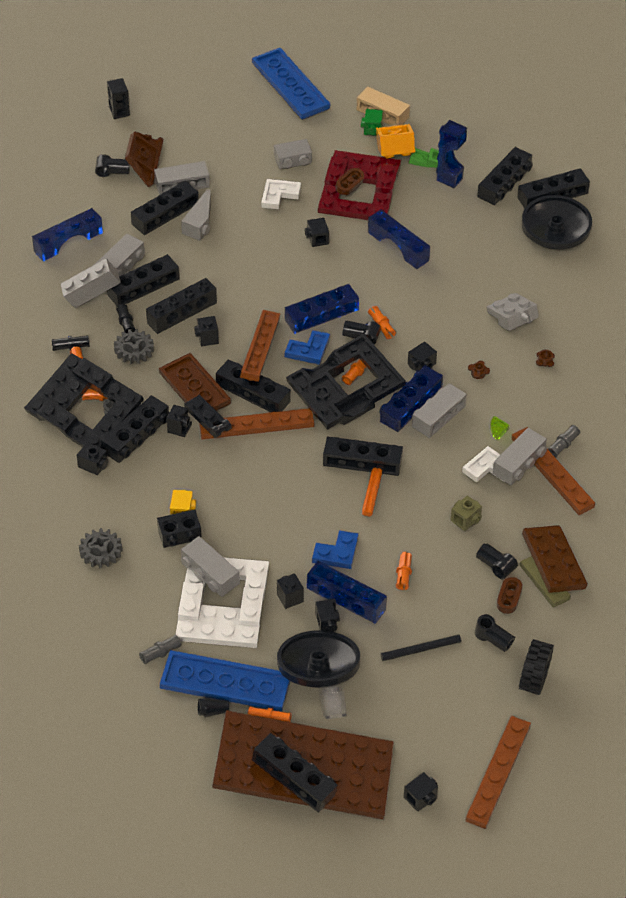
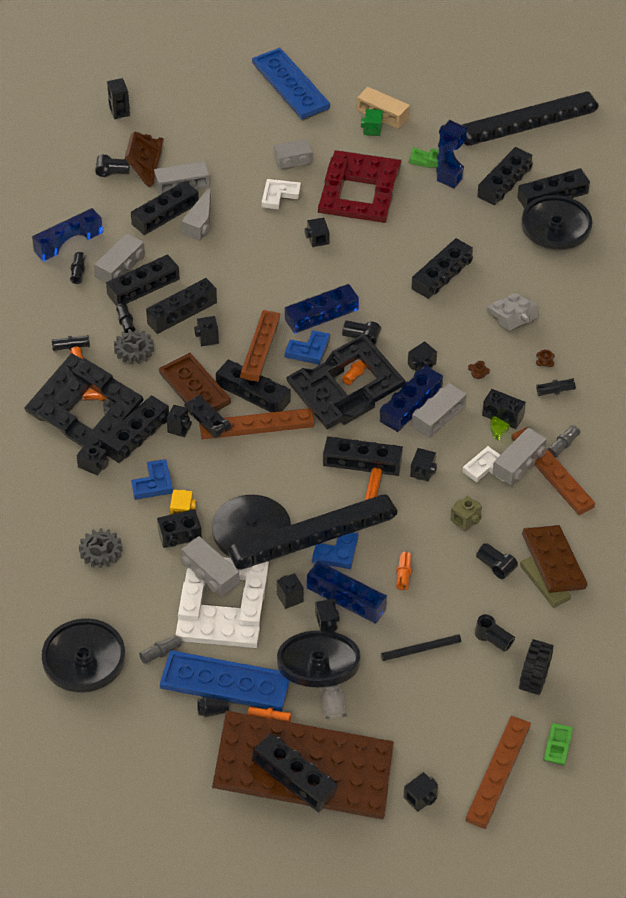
(77, 268): none -> black pin
(83, 655): none -> black dish
(90, 283): light grey brick -> none
(156, 484): none -> blue plate
(247, 518): none -> black dish
(312, 531): none -> black beam
(347, 182): reddish brown plate -> none
(383, 321): orange pin -> none
(395, 140): light orange brick -> none
(414, 249): clear blue arch -> none
(423, 464): none -> black brick
(442, 268): none -> black brick
(504, 407): none -> black brick
(509, 597): reddish brown plate -> none
(530, 118): none -> black beam
(555, 387): none -> black pin
(558, 744): none -> bright green slope

